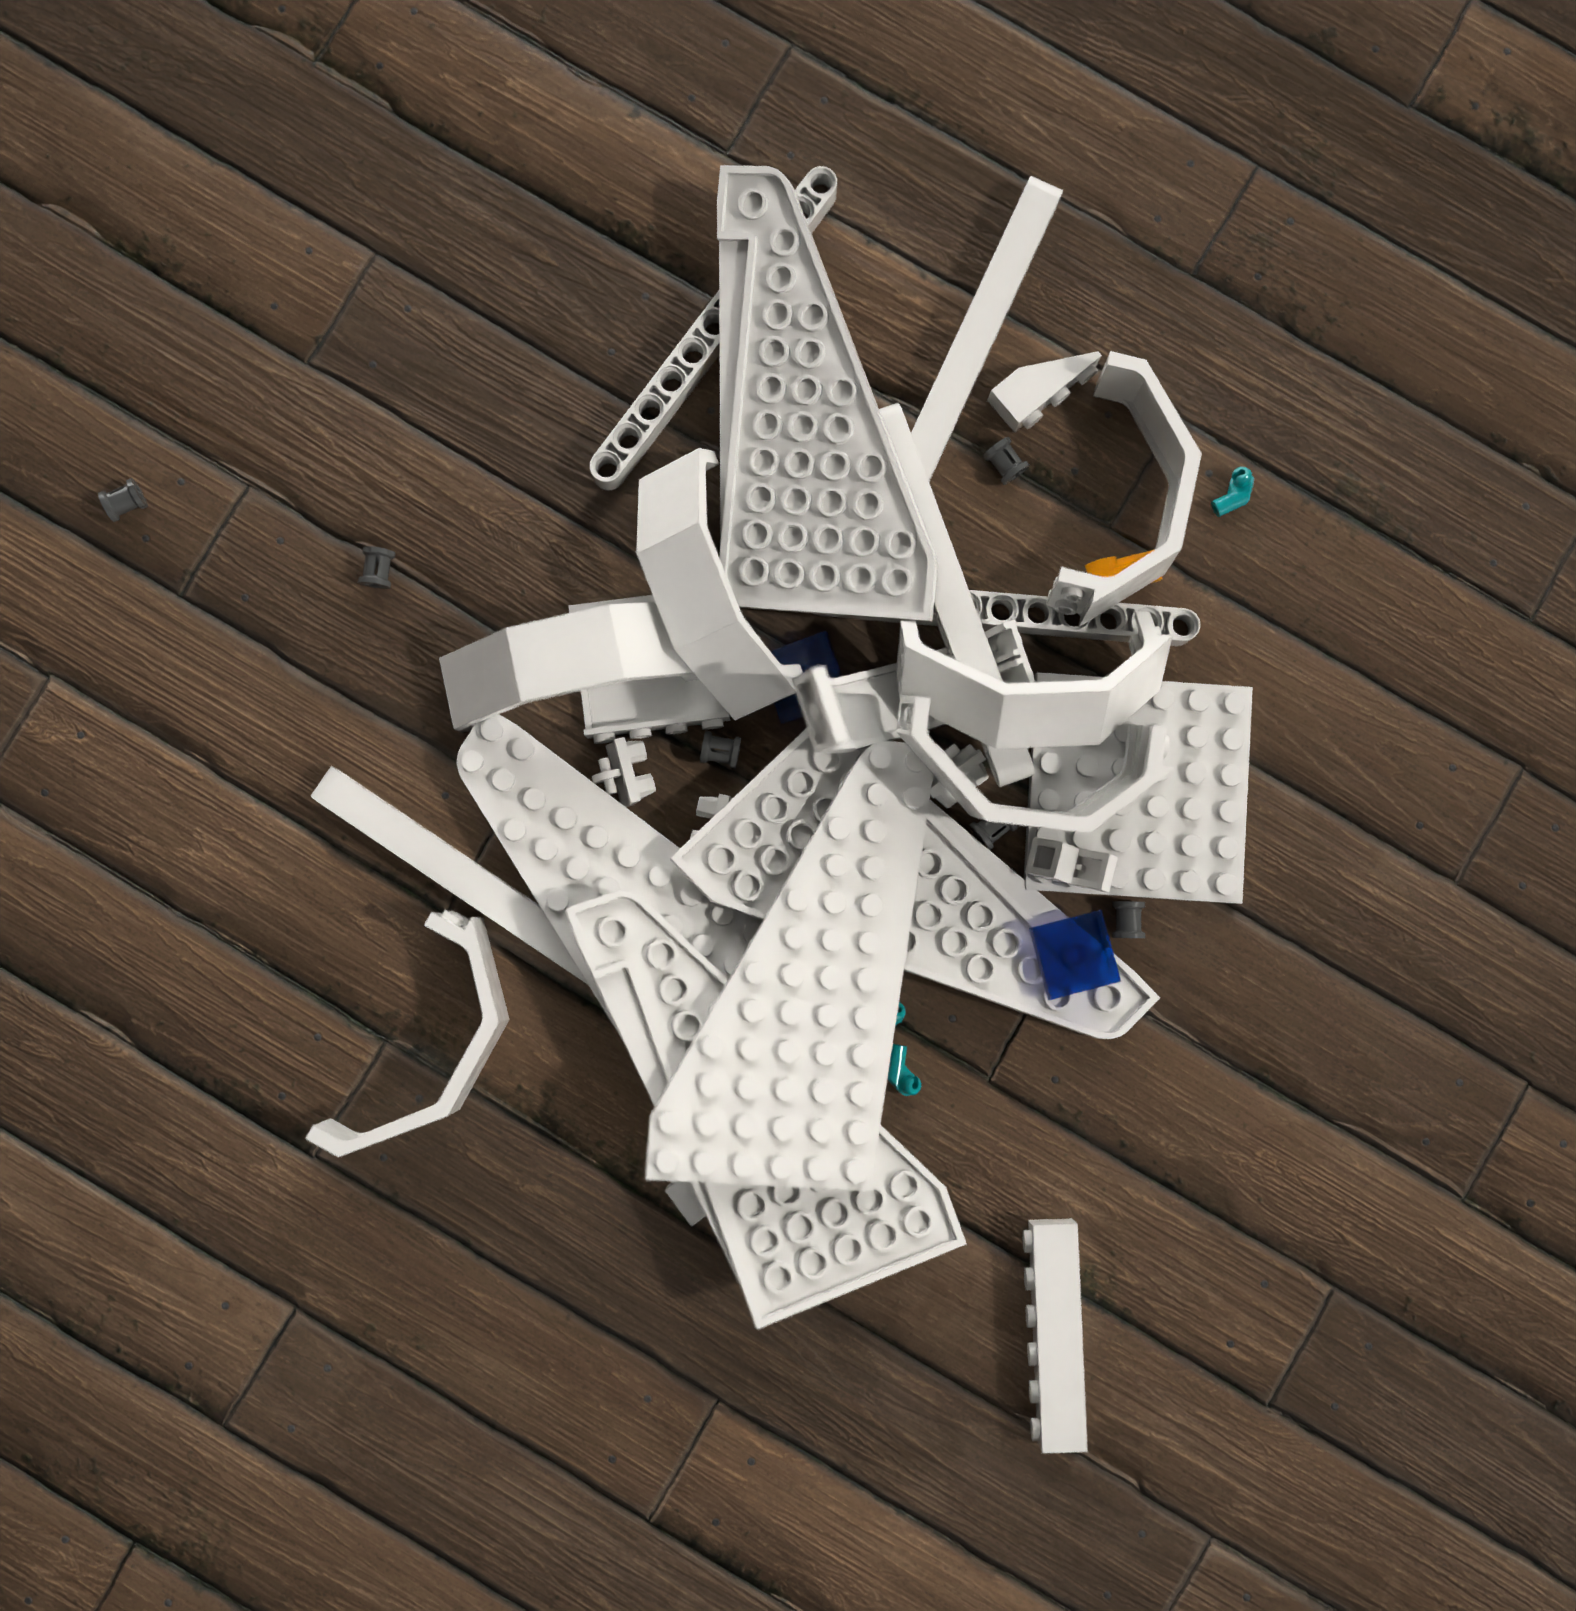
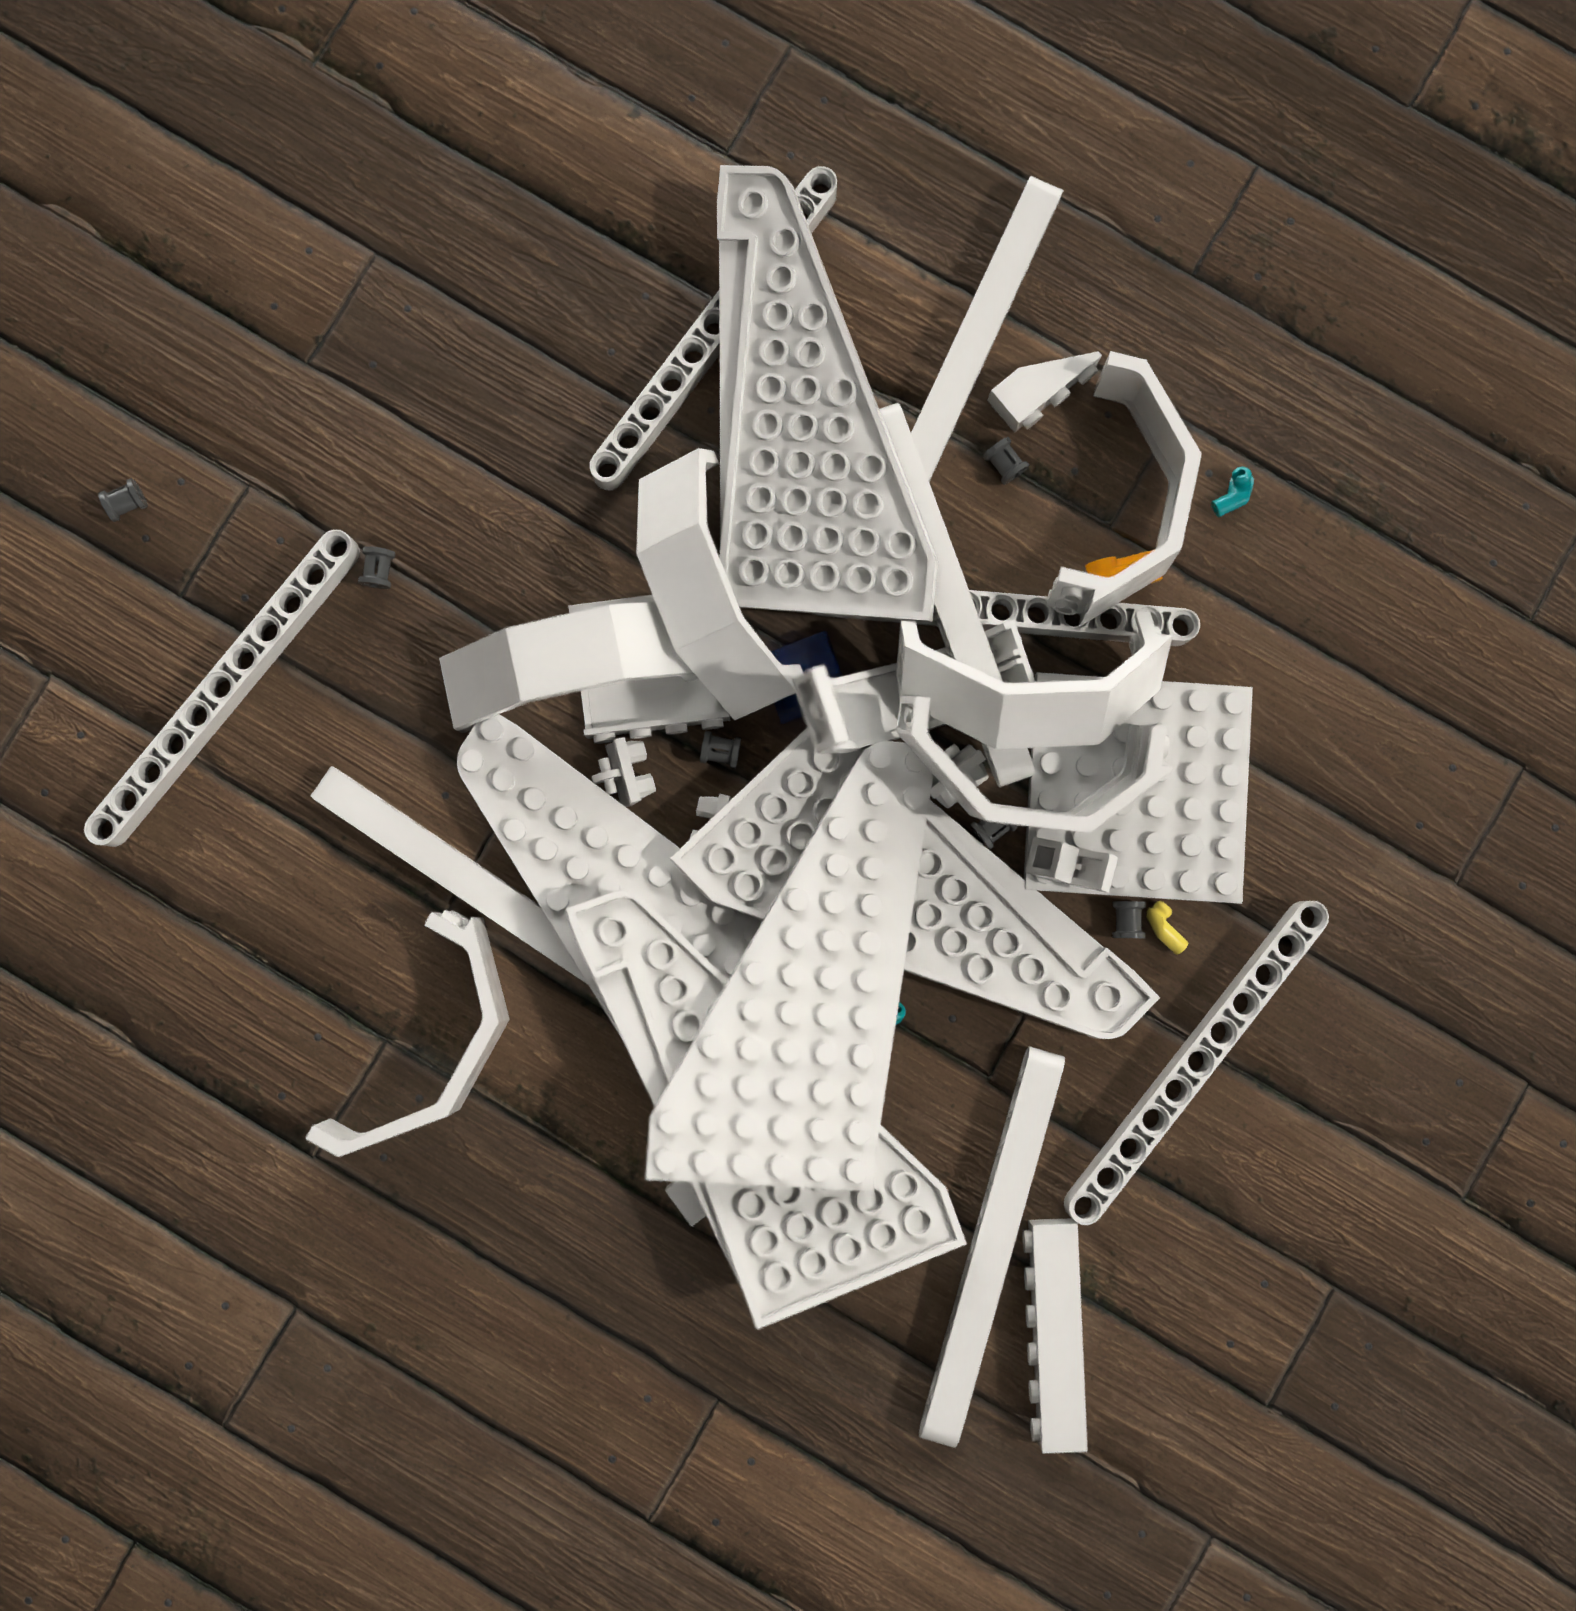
(206, 694): none -> white beam
(899, 1075): teal arm -> none
(991, 1247): none -> white beam
(1074, 955): clear blue plate -> none
(1164, 931): none -> light yellow arm
(1212, 1052): none -> white beam

